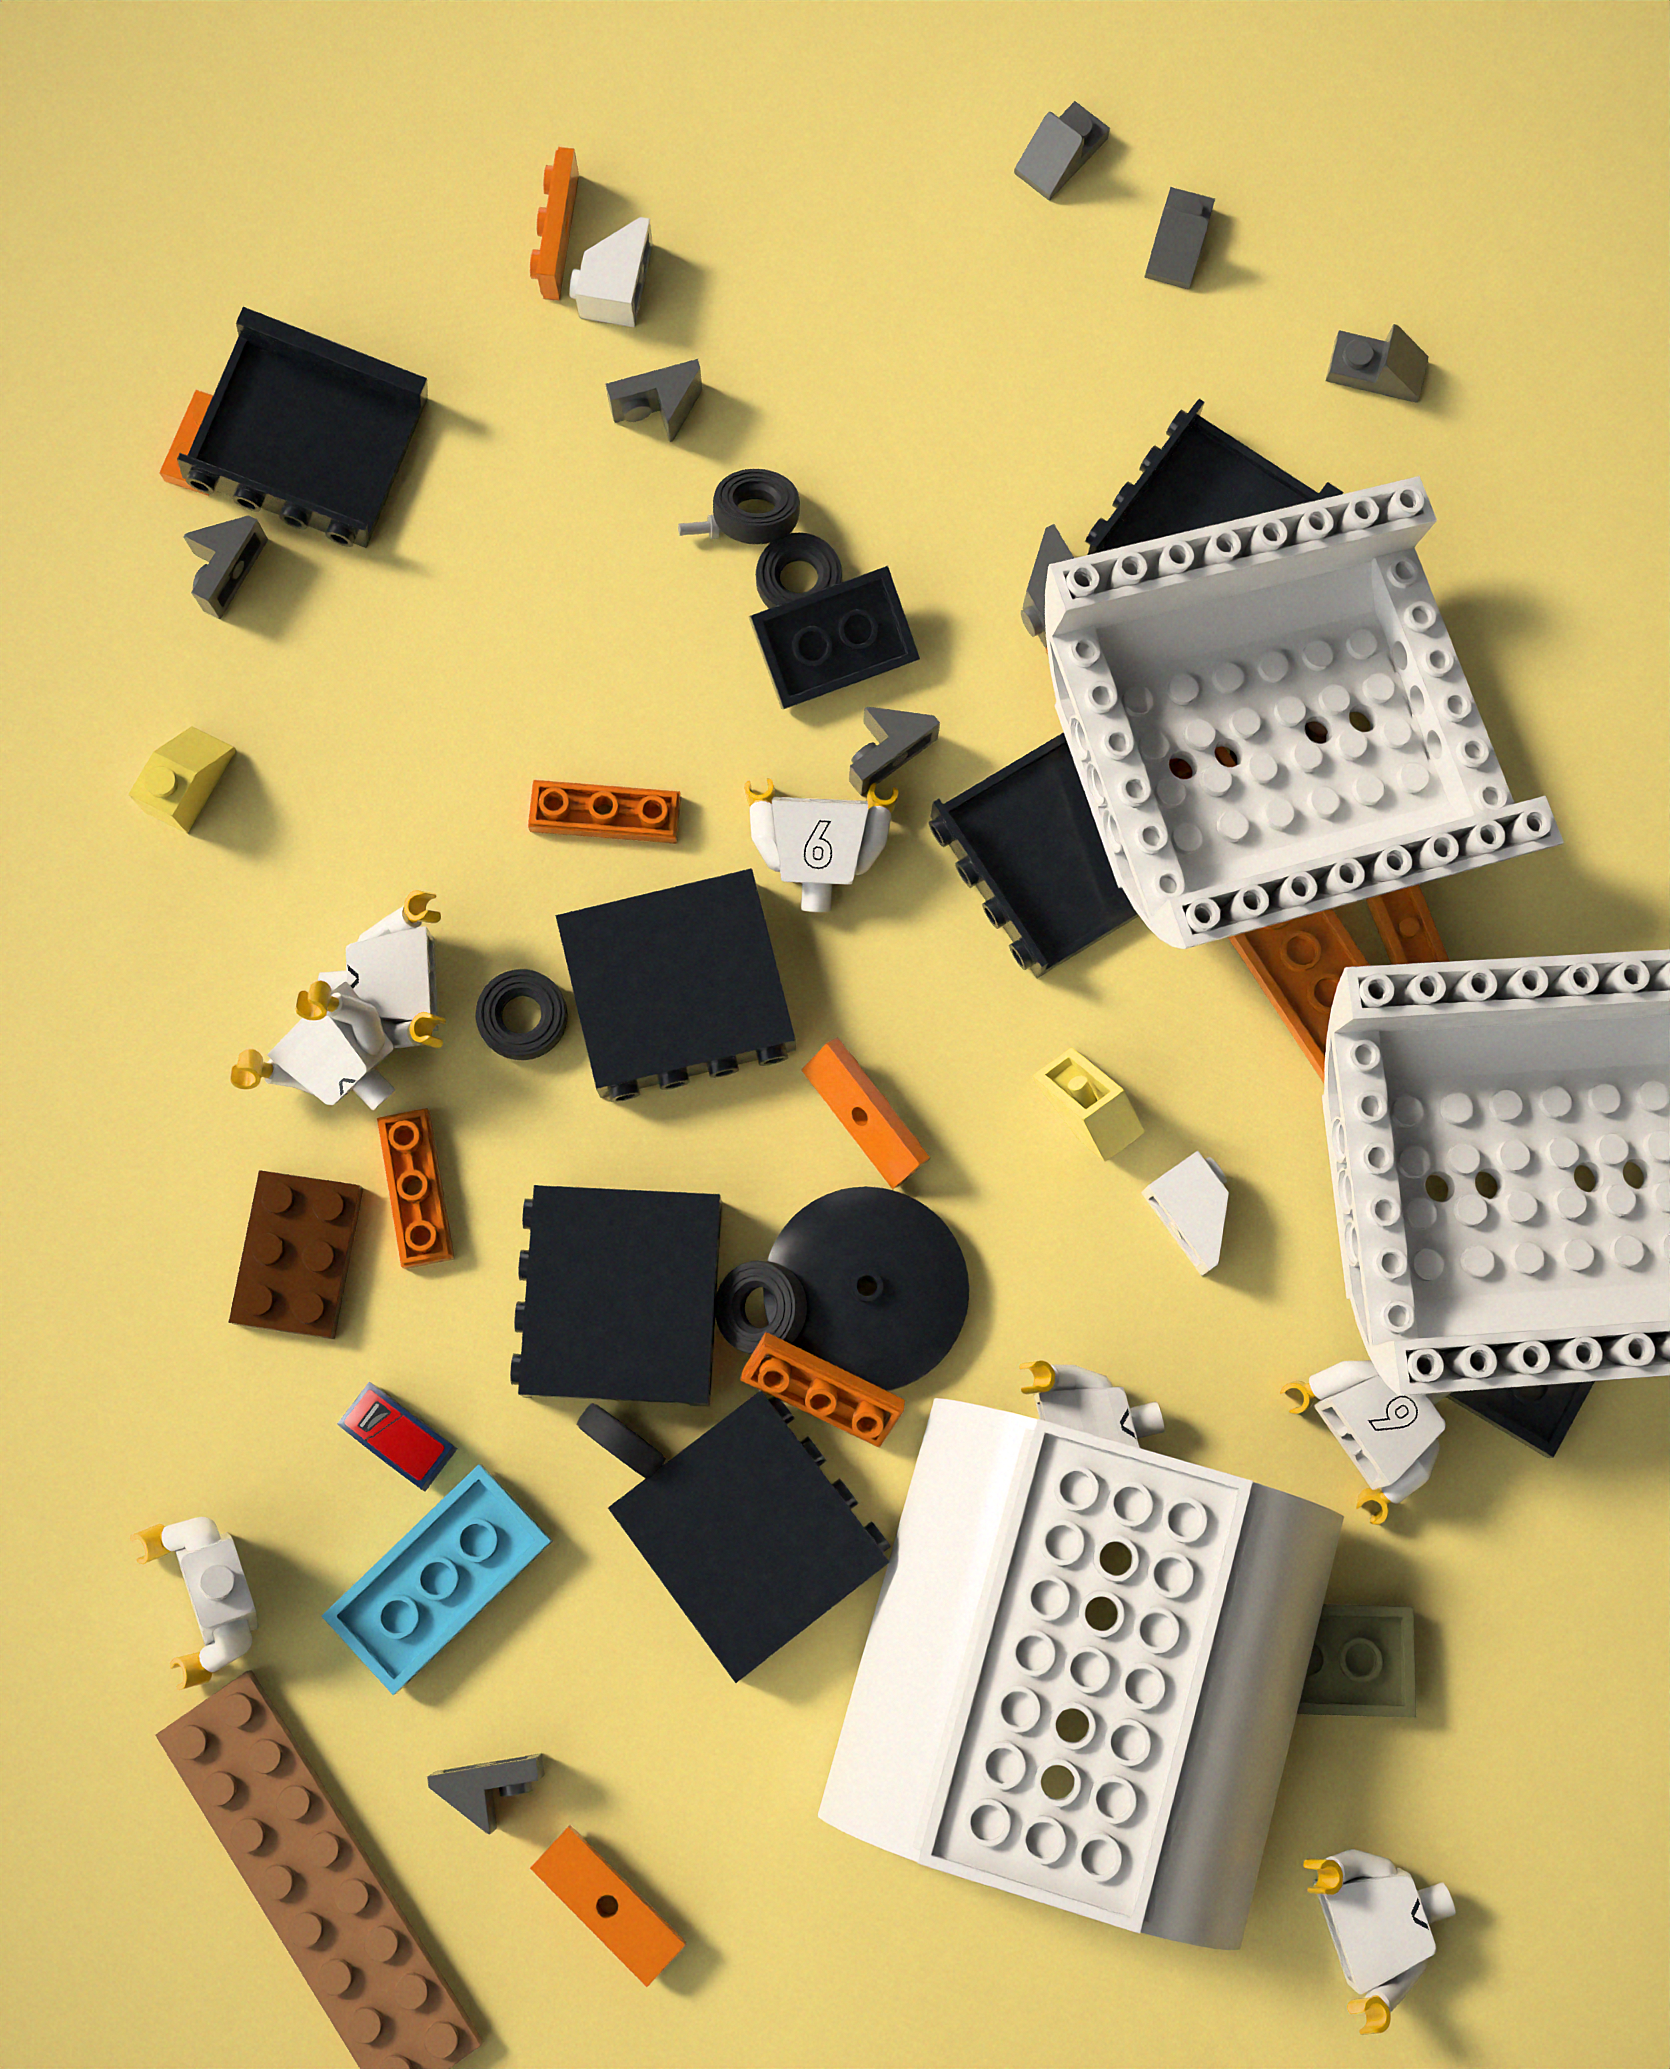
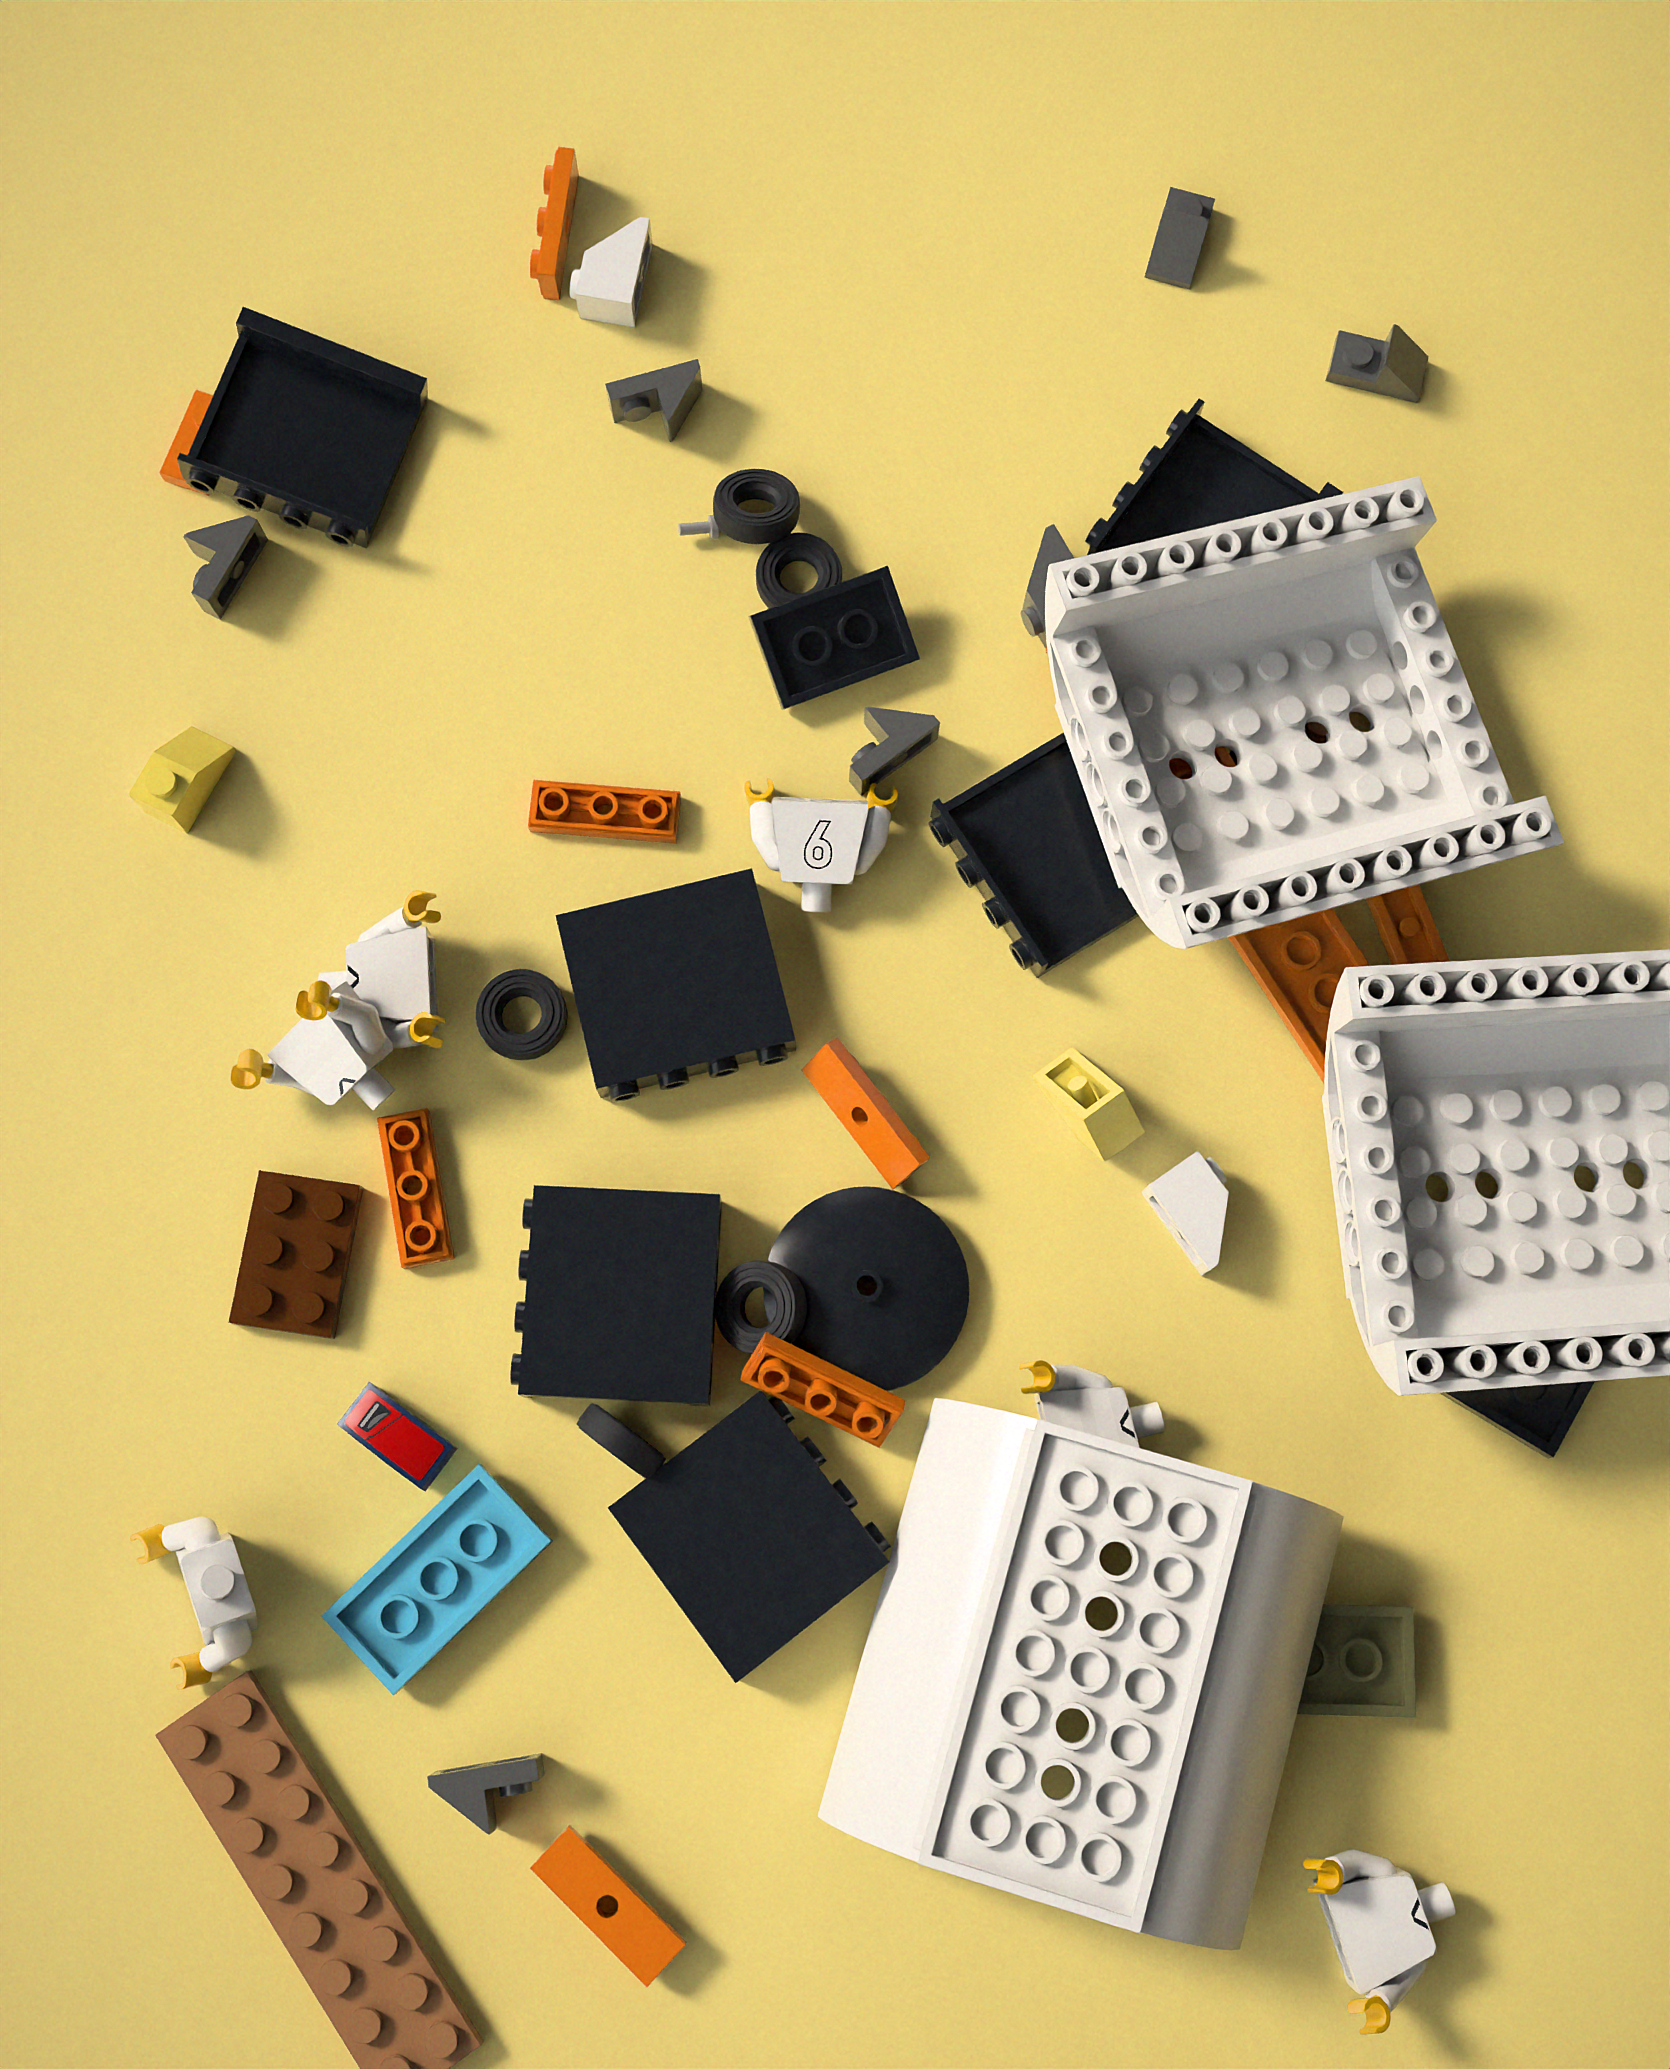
(1060, 149): slope -> none
(1383, 1433): white torso -> none

